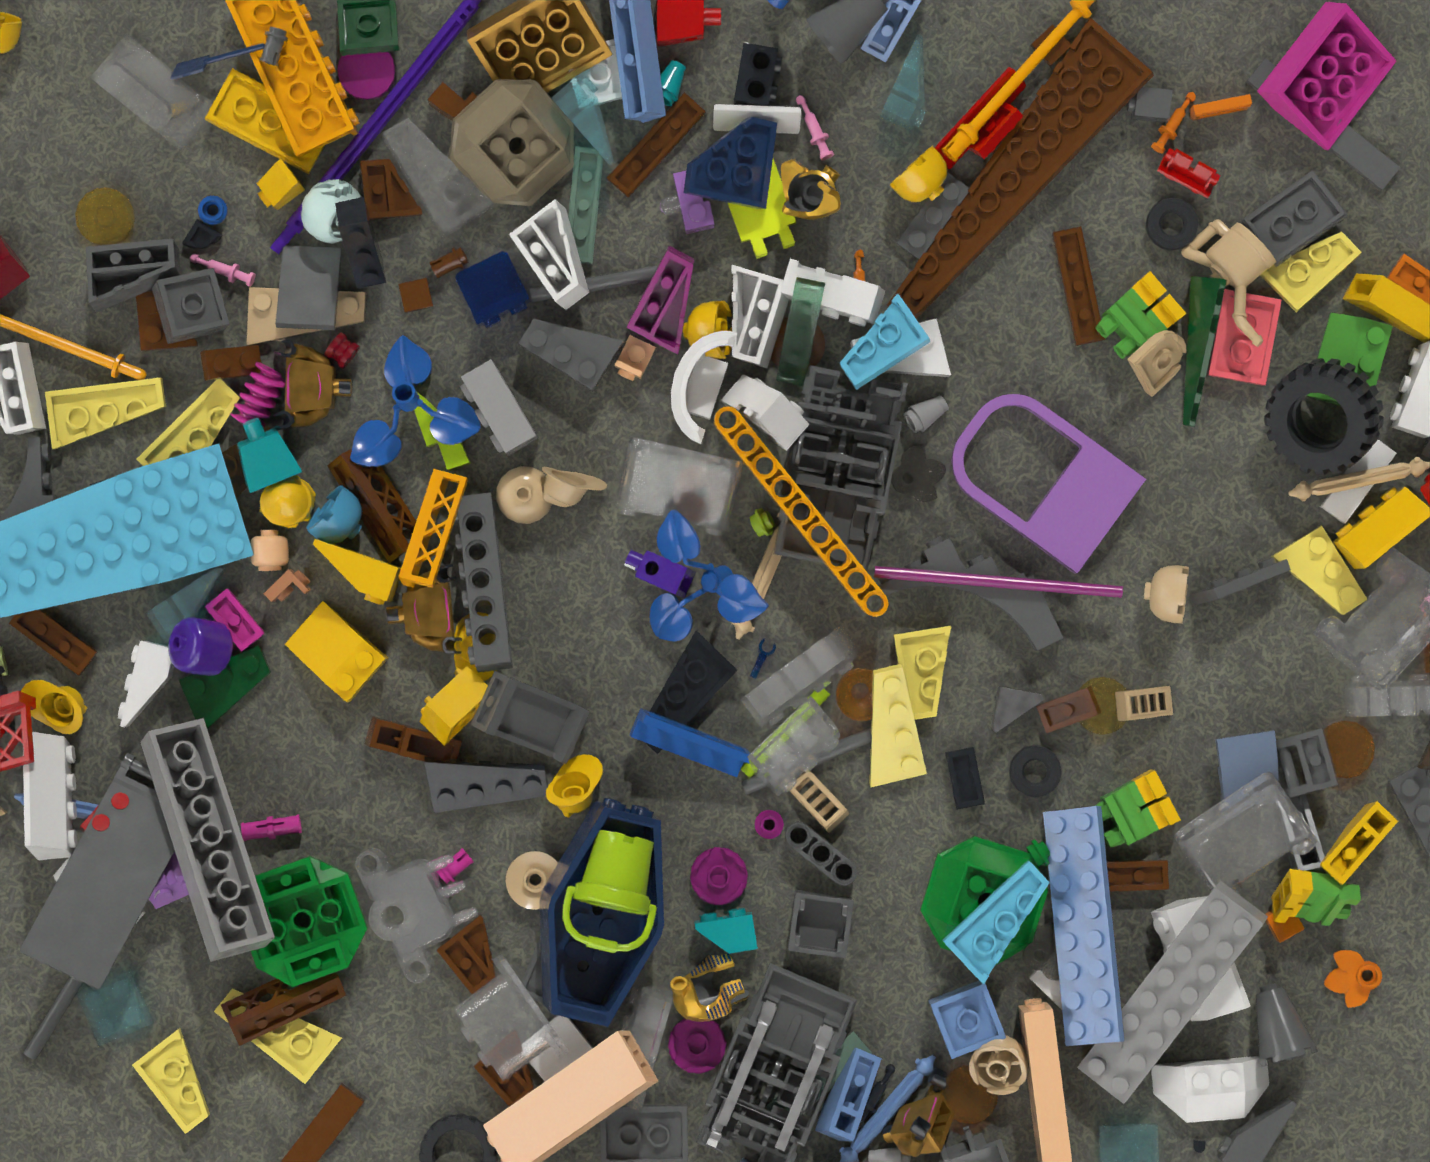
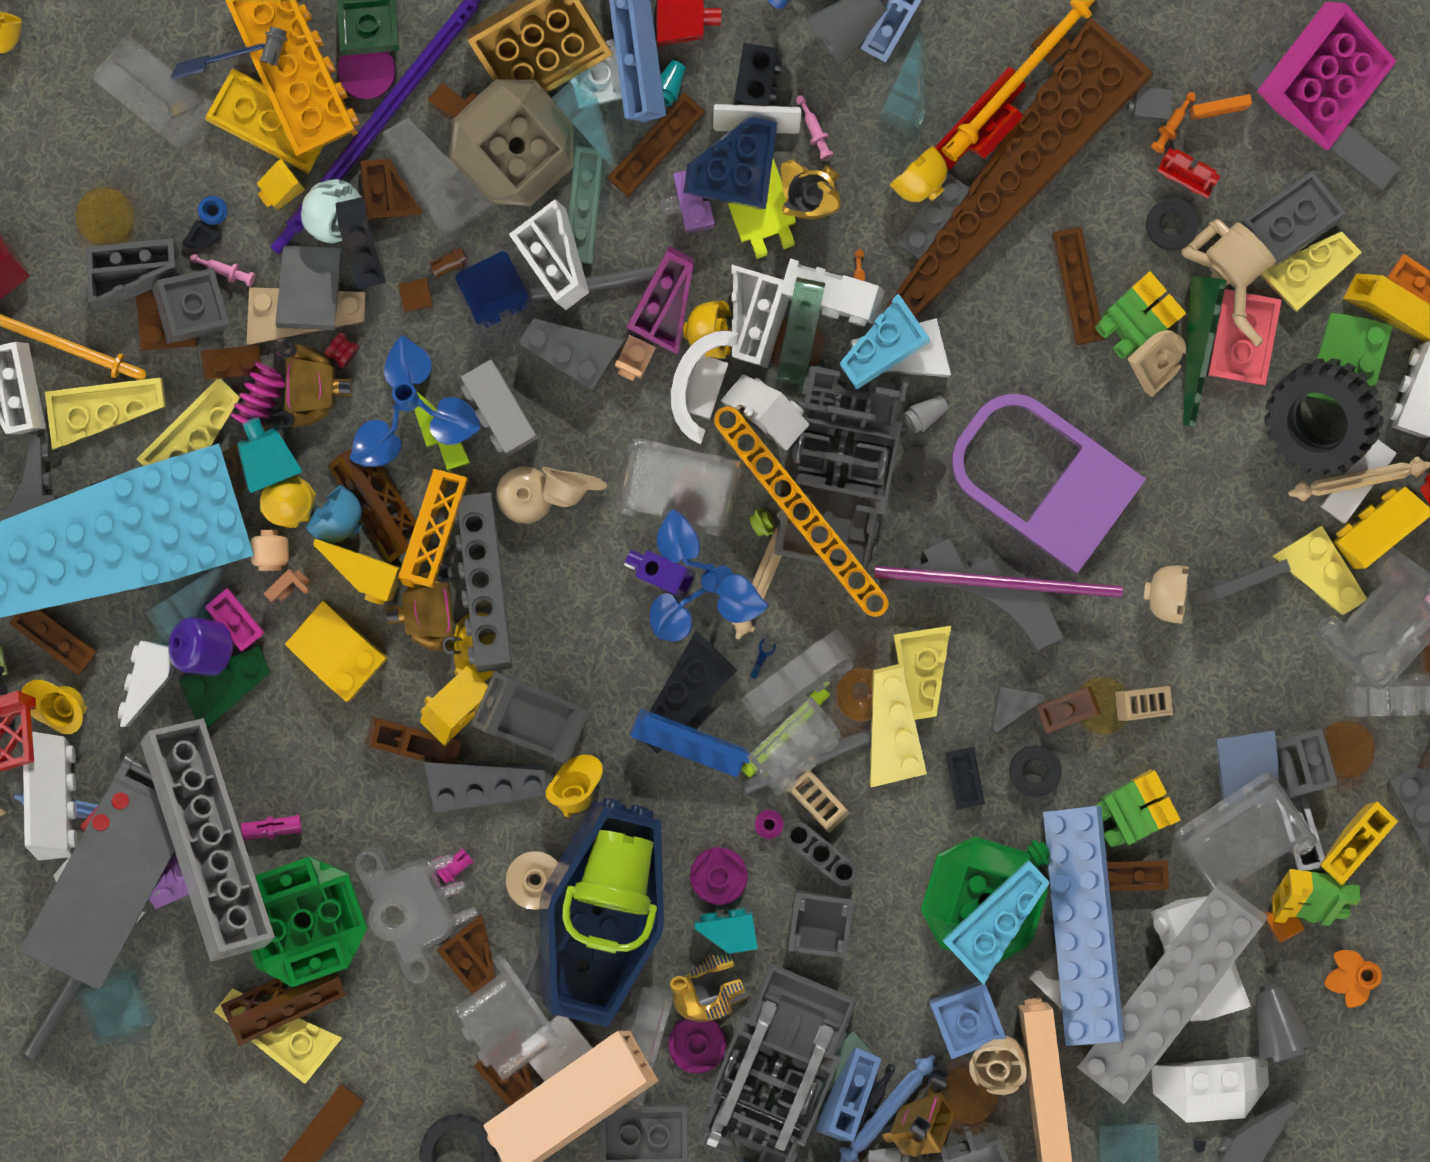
(174, 1082): light yellow wing -> none

